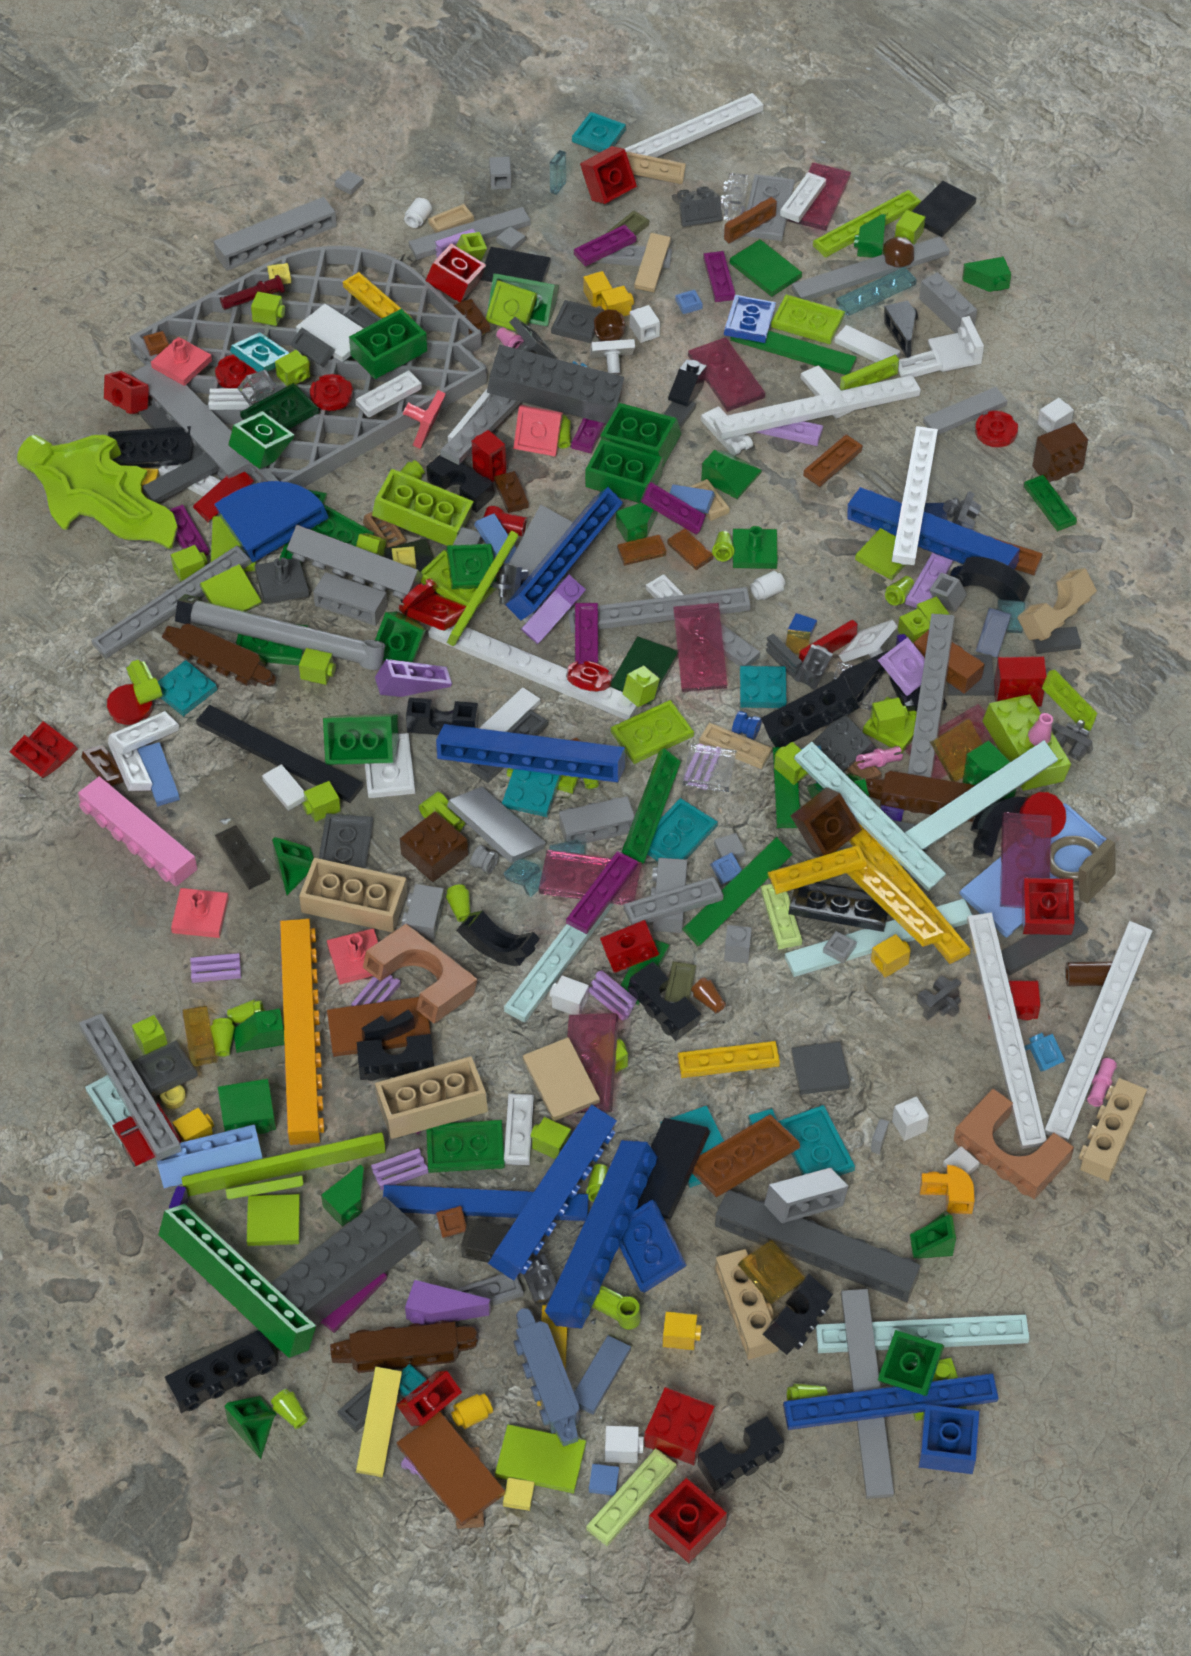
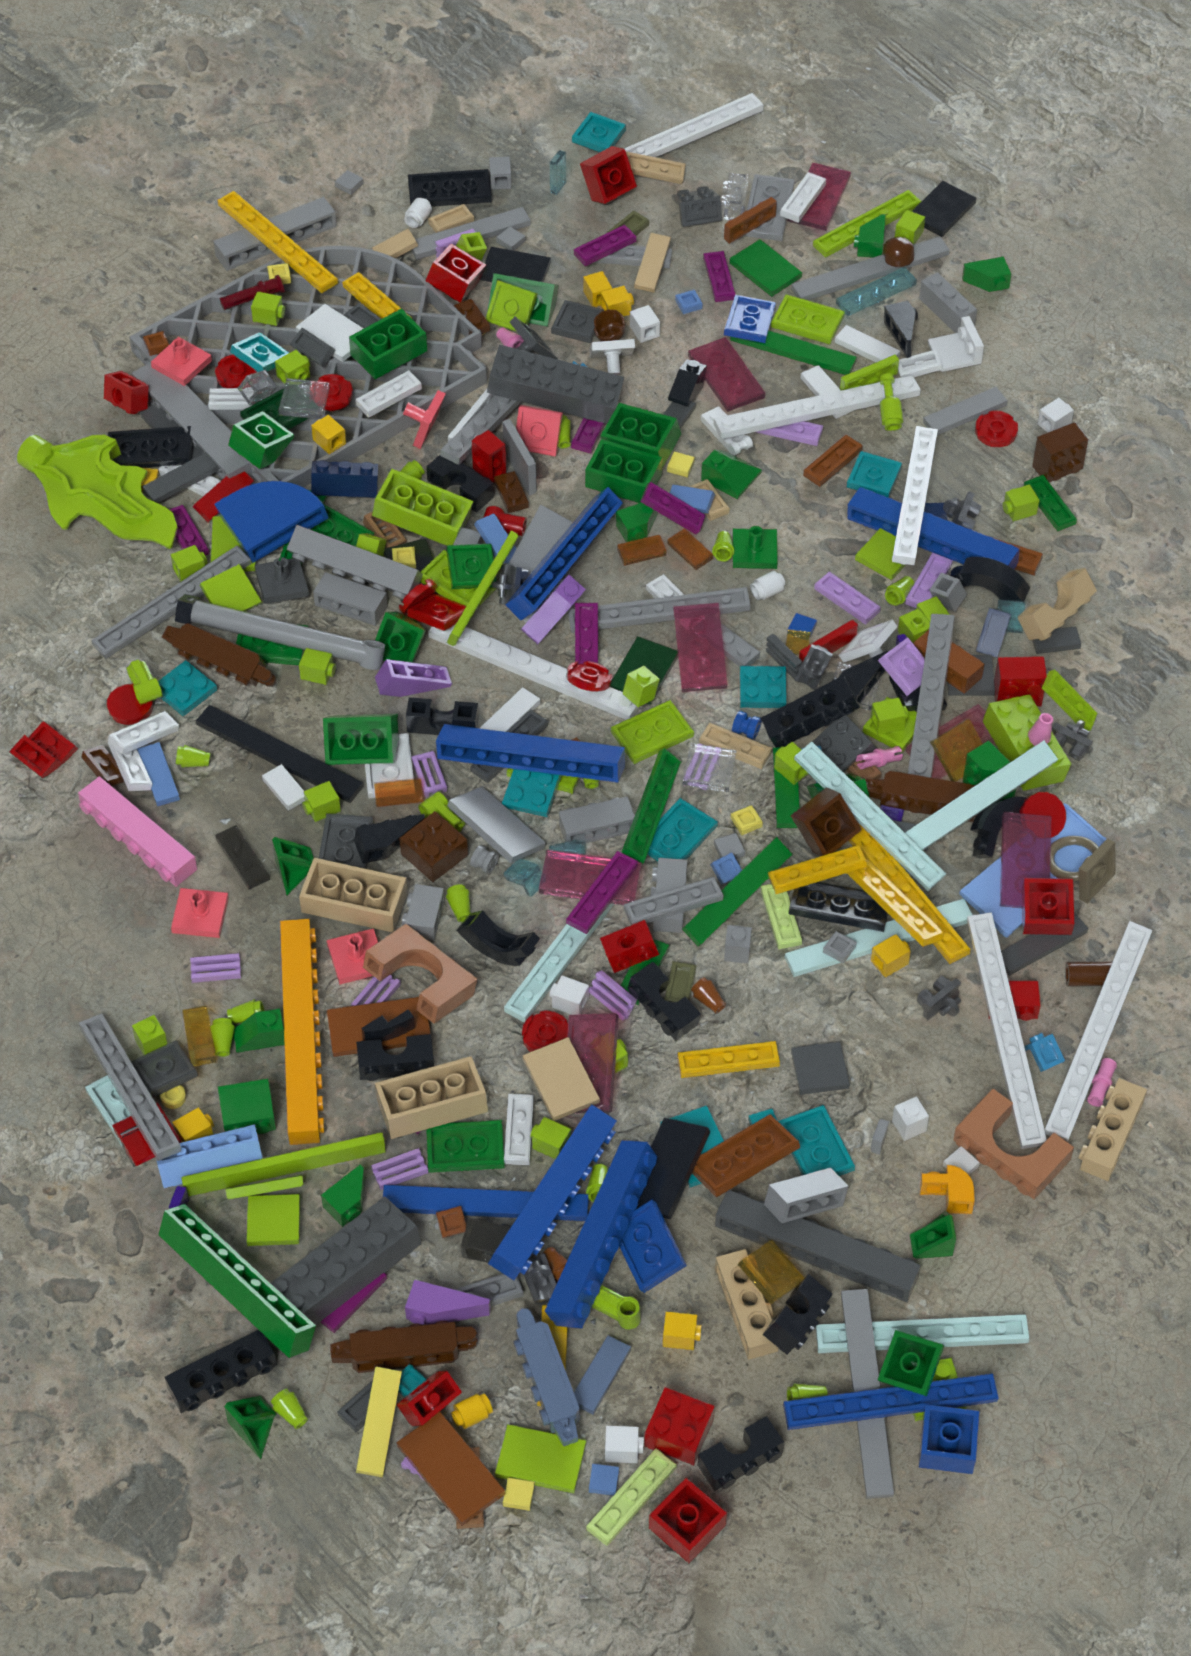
(191, 757): none -> lime cone
(277, 242): none -> yellow tile
(304, 398): none -> clear tile
(328, 434): none -> yellow brick
(344, 479): none -> dark blue brick
(381, 839): none -> black slope
(397, 244): none -> tan tile
(398, 792): none -> clear orange tile
(433, 787): none -> lavender tile
(451, 187): none -> black tile
(519, 457): none -> light grey tile
(544, 1030): none -> red tile
(555, 1261): none -> dark orange cone
(680, 464): none -> light yellow tile
(746, 820): none -> light yellow tile
(847, 598): none -> lavender tile
(874, 474): none -> teal plate
(890, 406): none -> lime piece
(1020, 503): none -> lime brick

